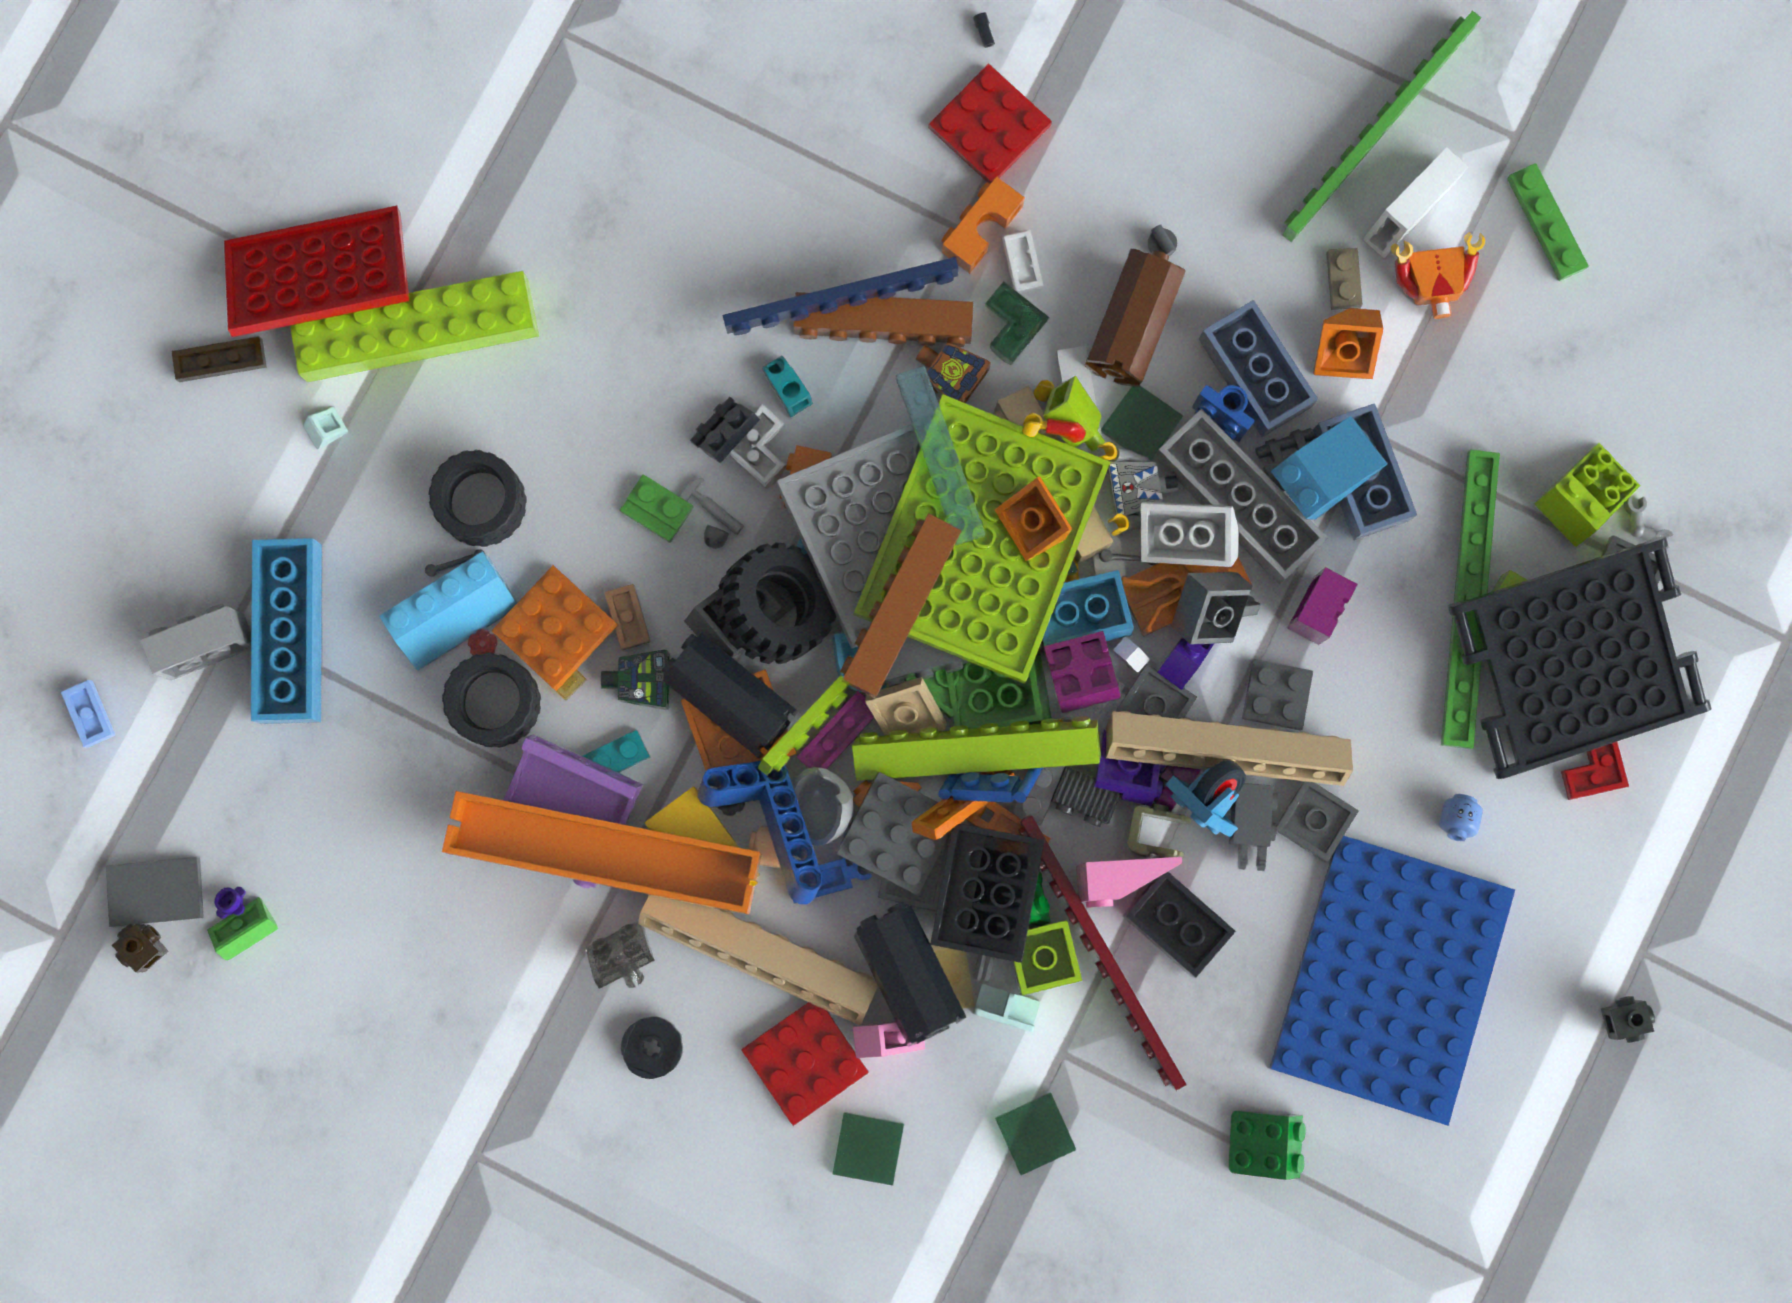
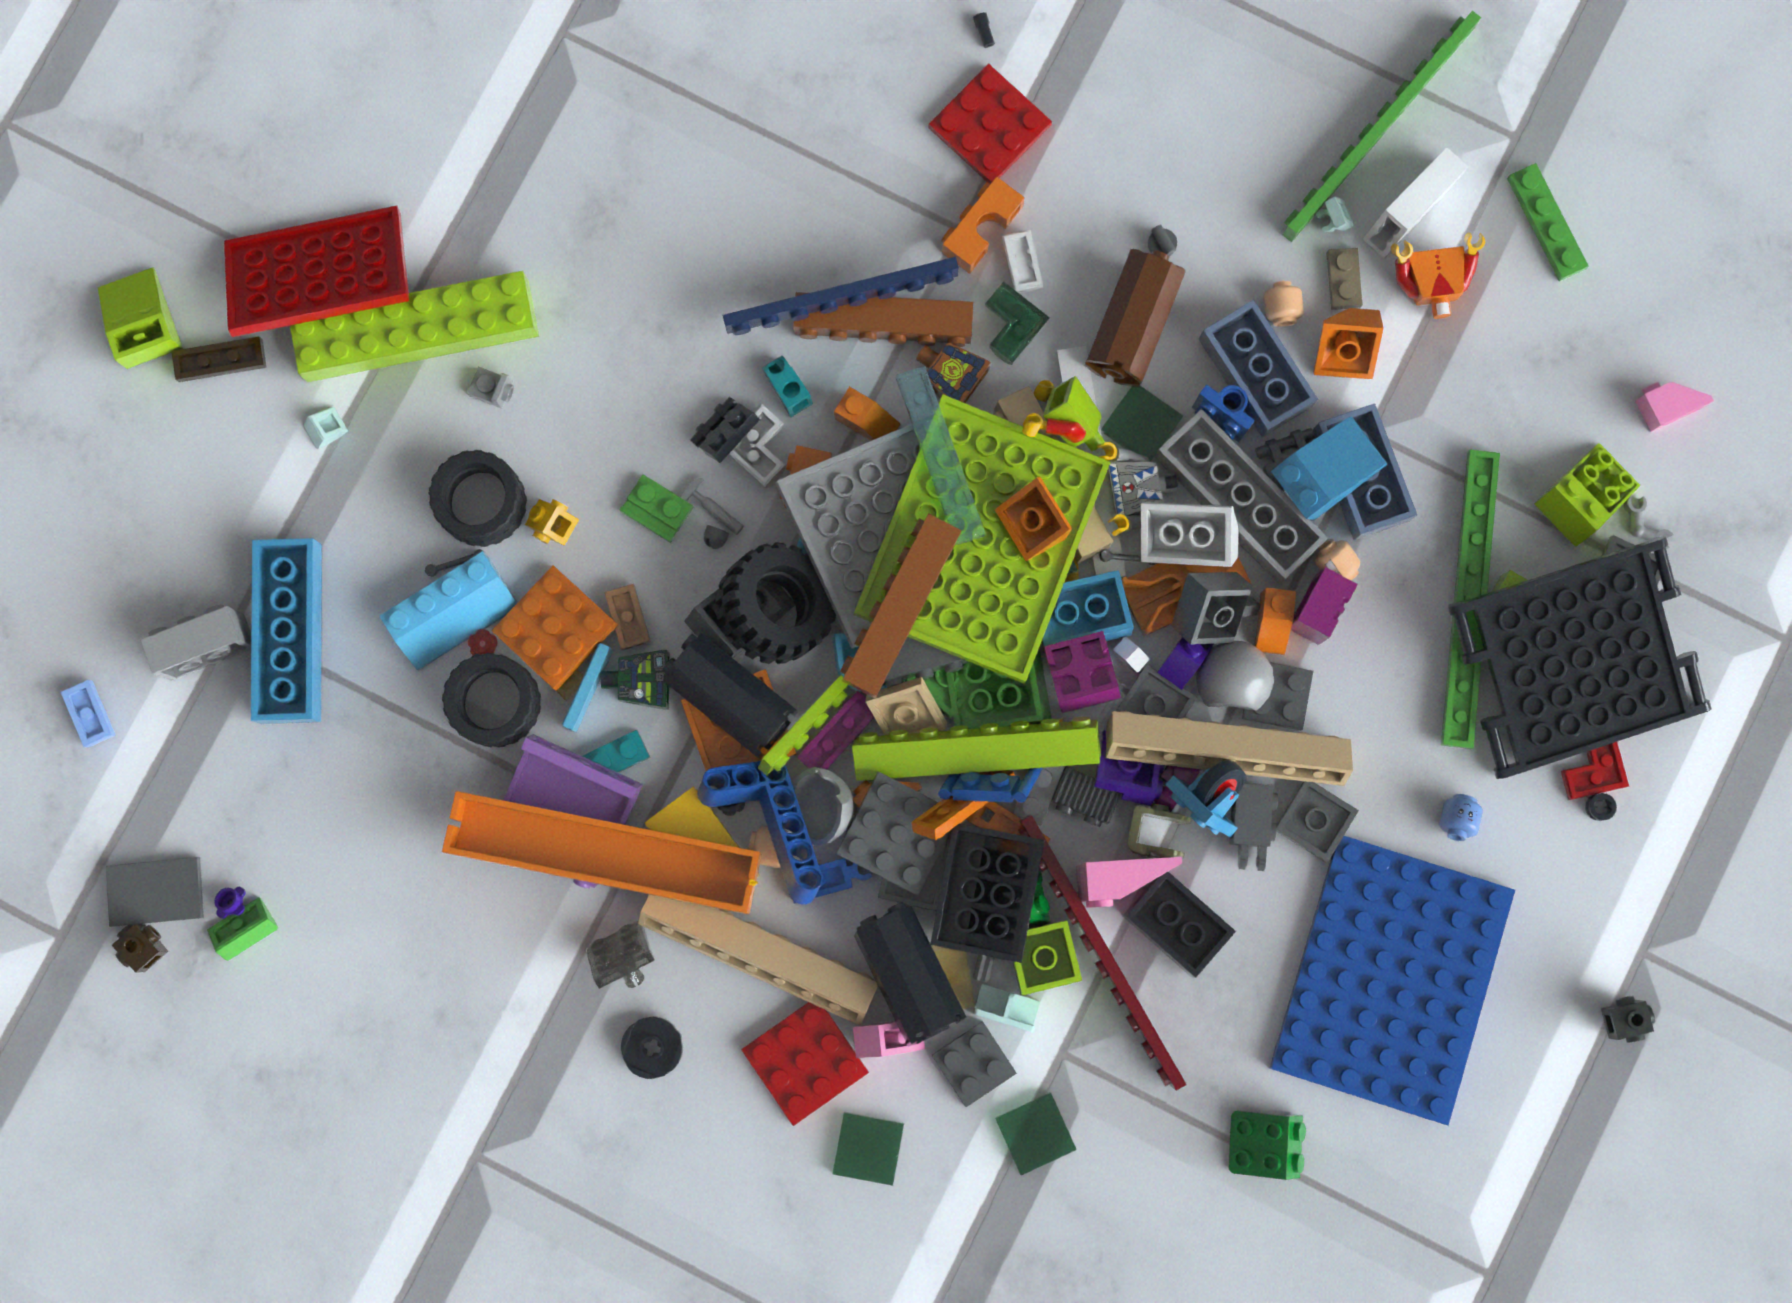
(137, 319): none -> lime slope
(491, 387): none -> light grey bracket
(551, 522): none -> yellow brick
(587, 687): none -> medium azure tile
(864, 415): none -> orange slope
(974, 1064): none -> dark grey plate
(1235, 676): none -> light grey cylinder
(1275, 620): none -> orange slope
(1283, 304): none -> light nougat head
(1338, 214): none -> light aqua tile
(1339, 558): none -> light nougat head
(1611, 807): none -> black bush
(1669, 403): none -> bright pink slope

